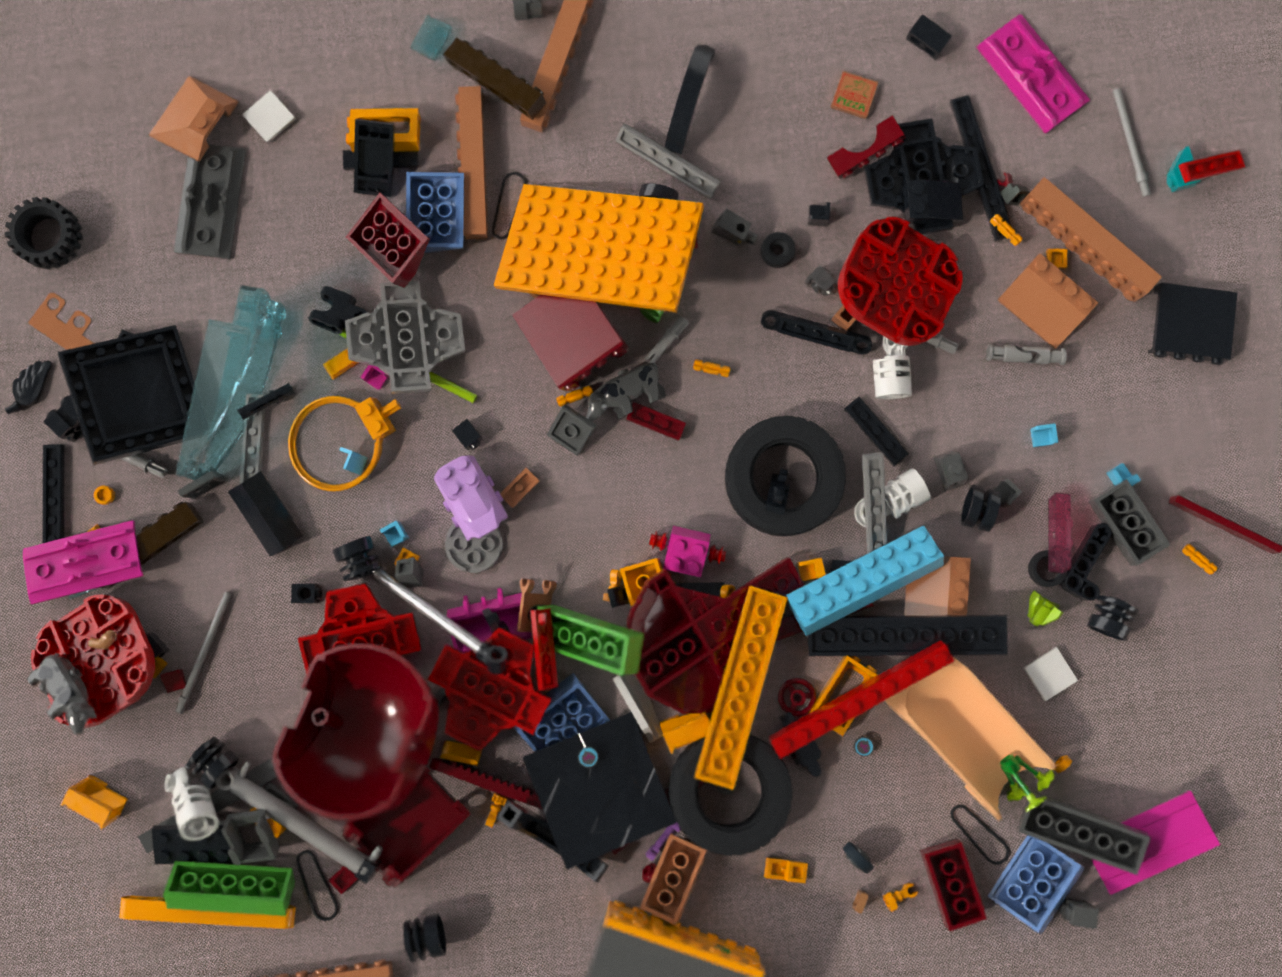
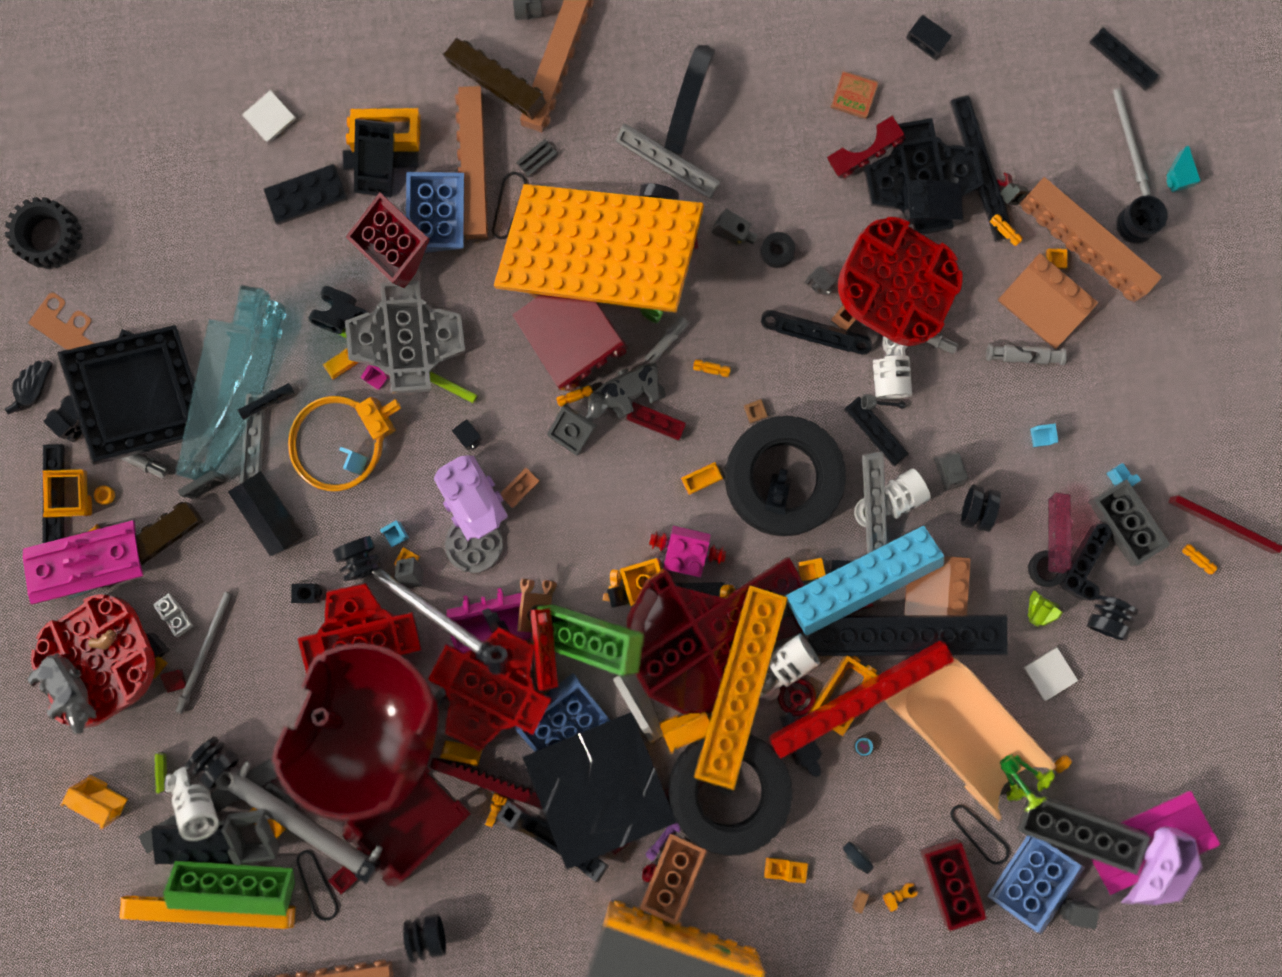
(85, 500): none -> light orange piece
(160, 771): none -> lime tile
(173, 614): none -> white slope
(192, 118): nougat slope -> none
(210, 202): dark grey hinge -> none
(305, 194): none -> black plate
(431, 38): clear light blue plate -> none
(520, 162): none -> dark grey tile
(588, 757): tile -> none
(702, 478): none -> light orange tile
(755, 411): none -> medium nougat tile
(788, 665): none -> white cylinder
(819, 214): black panel -> none
(869, 402): none -> dark grey hinge
(1008, 491): dark grey panel -> none
(1032, 73): dark pink hinge -> none
(1124, 58): none -> black tile
(1141, 219): none -> black wheel
(1168, 869): none -> lavender slope
(1194, 323): black panel -> none
(1211, 166): red tile -> none

